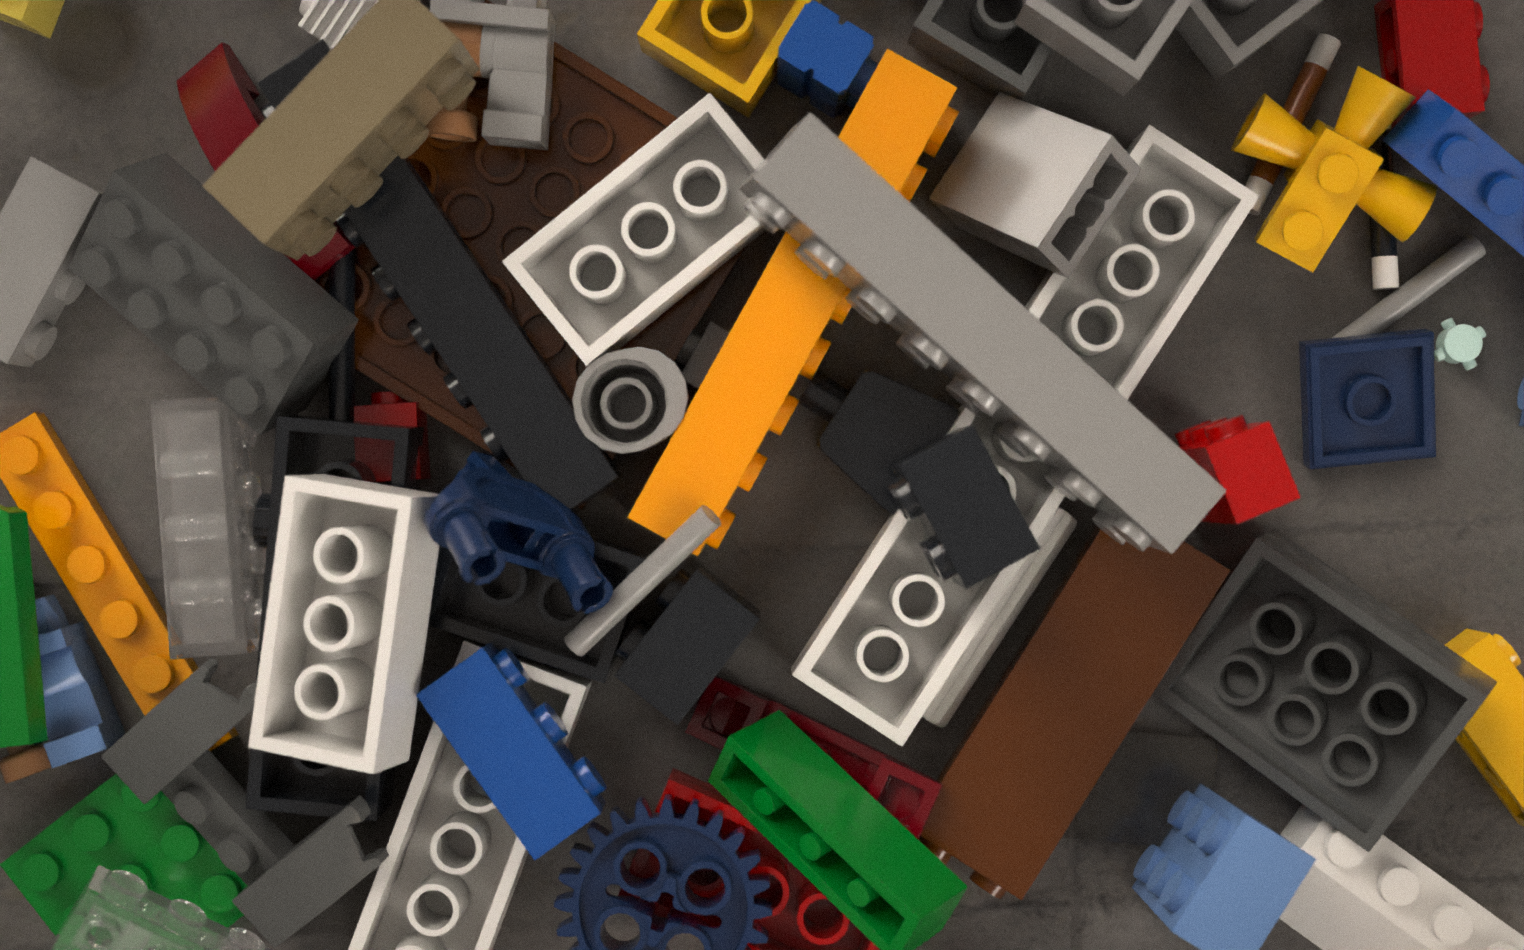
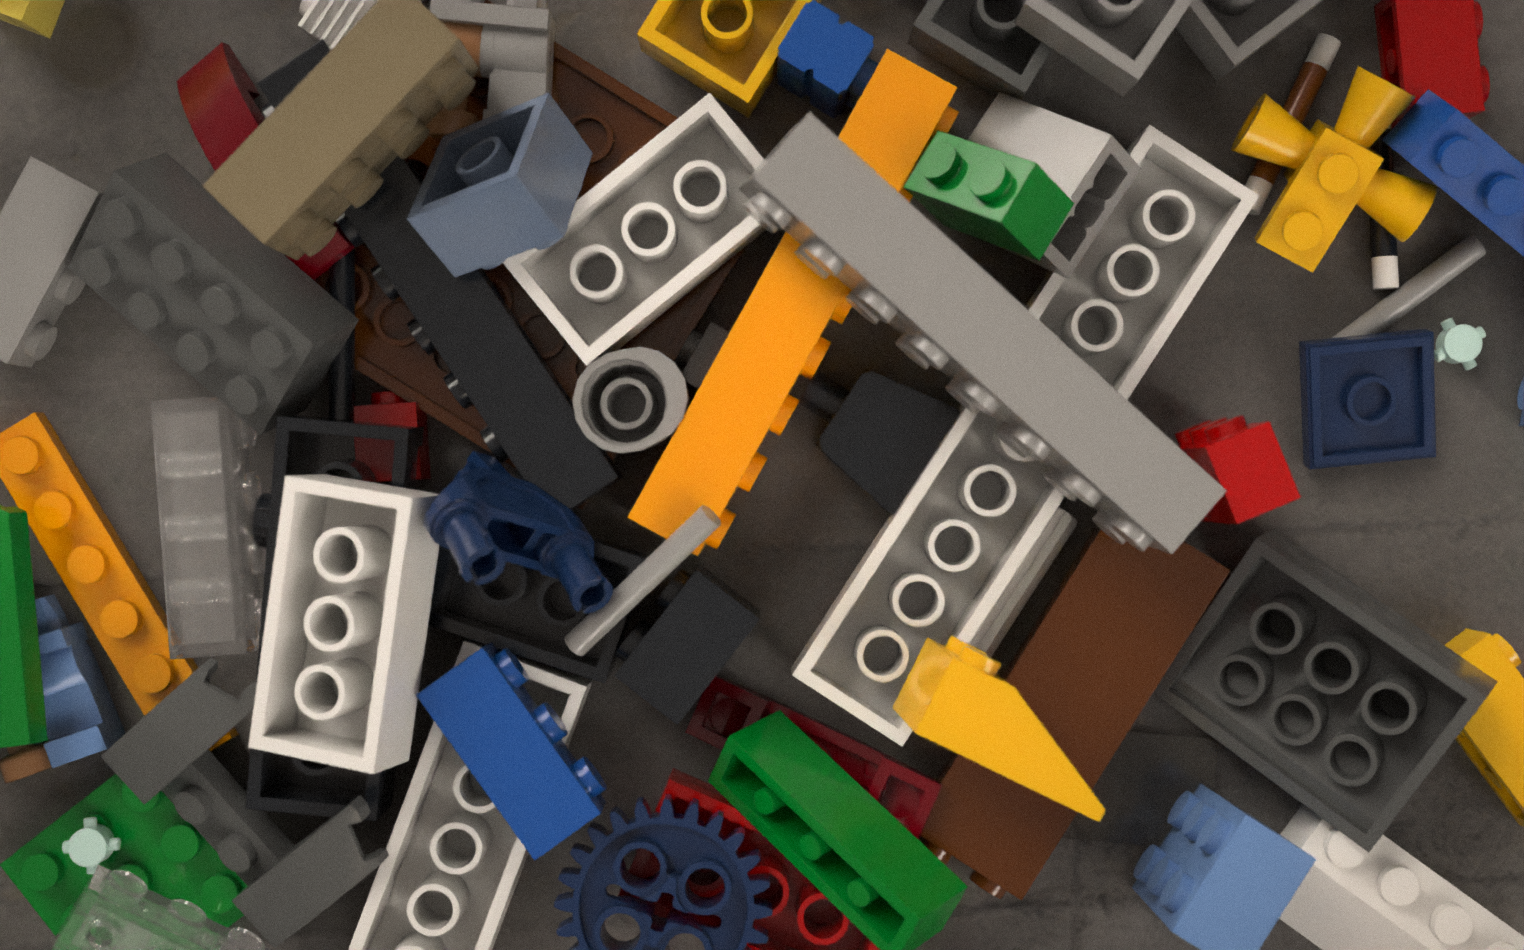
(91, 845): none -> light aqua piece
(501, 186): none -> sand blue brick
(962, 507): black brick -> none
(976, 713): none -> yellow slope
(989, 194): none -> green piece

